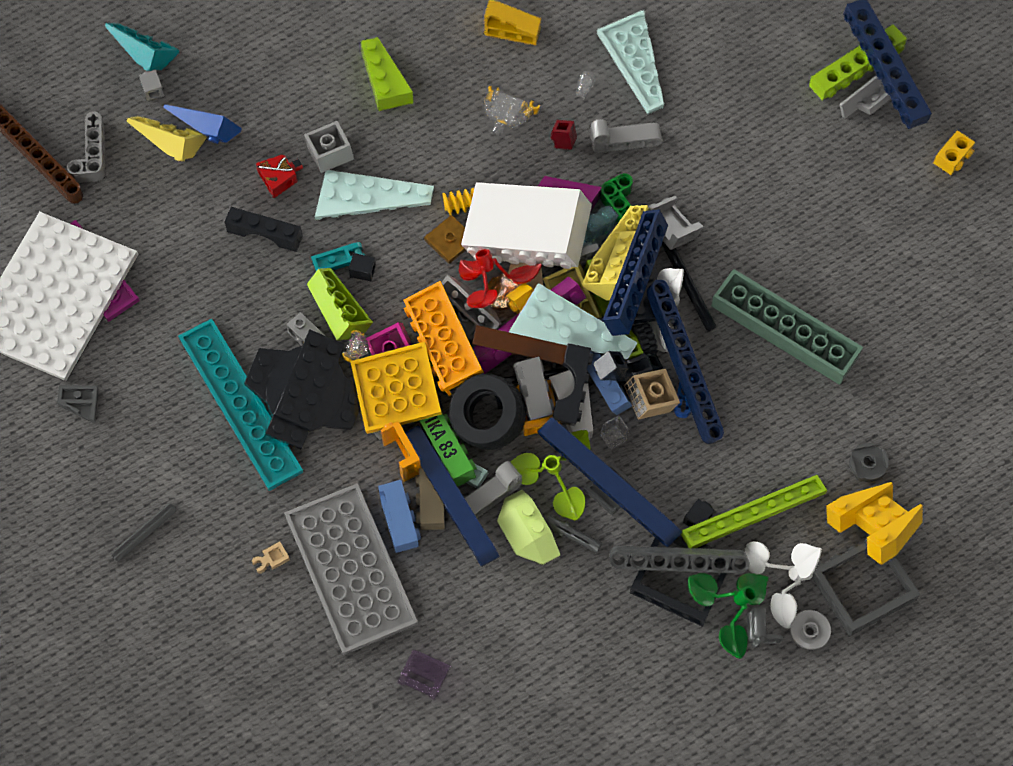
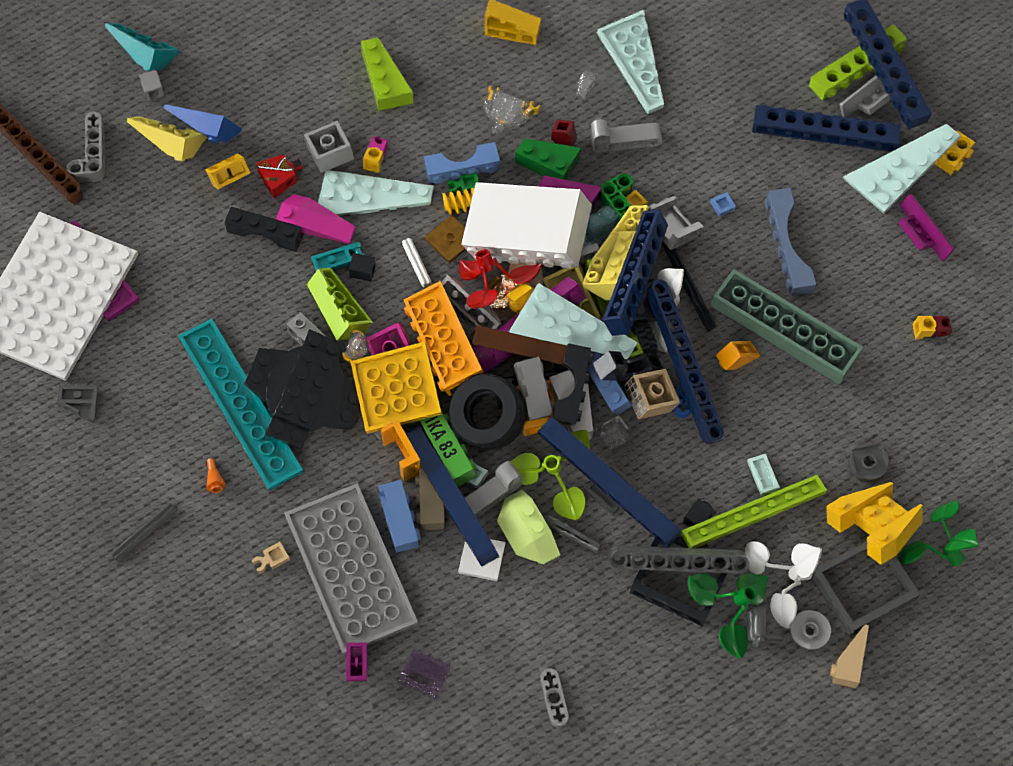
(214, 480): none -> orange cone
(227, 171): none -> yellow brick
(315, 219): none -> dark pink wedge
(356, 662): none -> magenta slope
(375, 154): none -> yellow leg
(416, 262): none -> white axle
(439, 168): none -> medium blue arch
(466, 182): none -> green plate
(471, 567): none -> white plate
(547, 158): none -> green wedge
(552, 713): none -> light grey beam
(636, 198): none -> yellow tile
(723, 204): none -> medium blue plate
(737, 354): none -> light orange slope
(763, 474): none -> light aqua plate
(799, 275): none -> sand blue arch
(833, 134): none -> dark blue brick
(849, 665): none -> tan slope
(893, 174): none -> light aqua wing
(922, 229): none -> magenta bracket
(931, 326): none -> leg
(952, 551): none -> green plant

